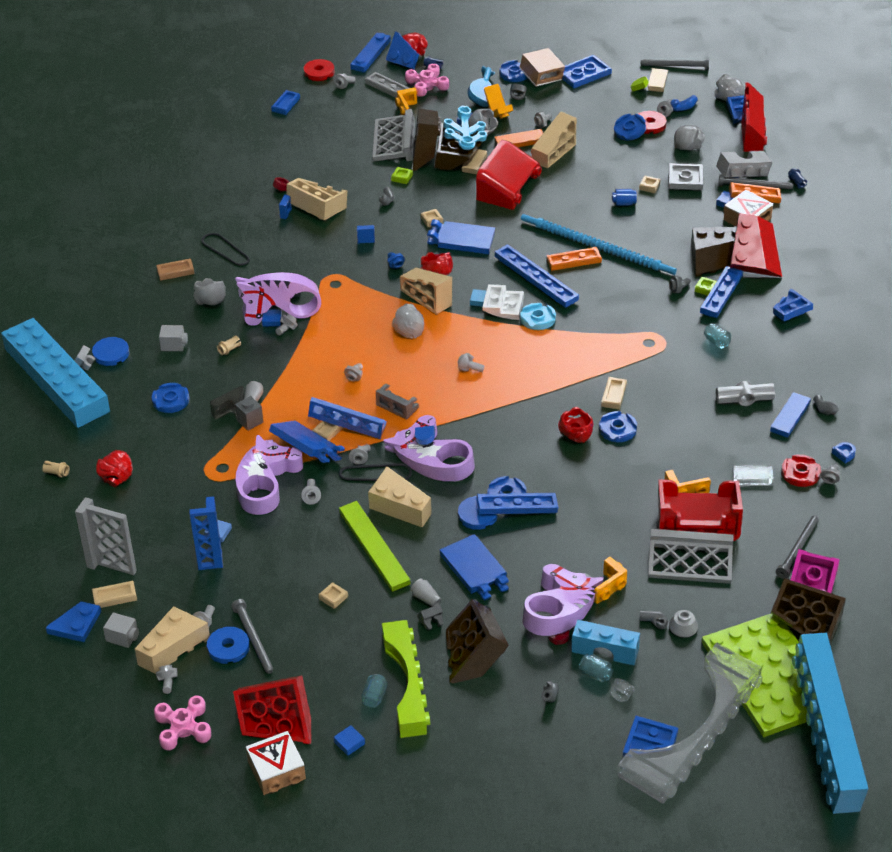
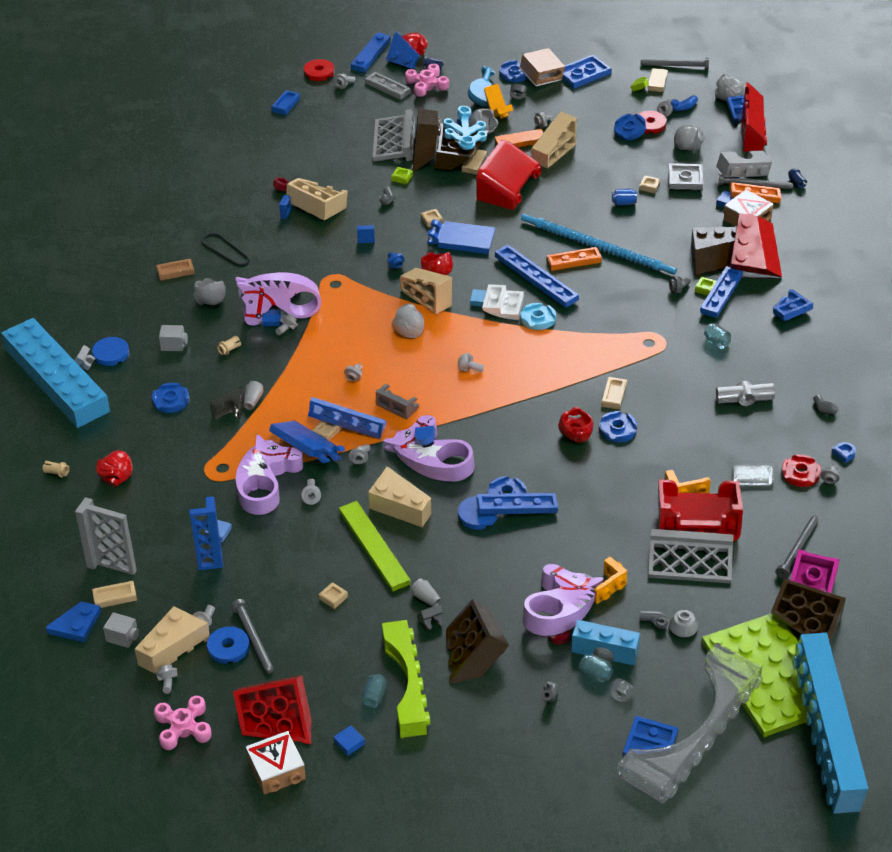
(249, 413): dark grey brick -> none
(369, 466): black piece -> none
(405, 98): light orange bracket -> none
(475, 566): tile -> none
(790, 414): tile -> none

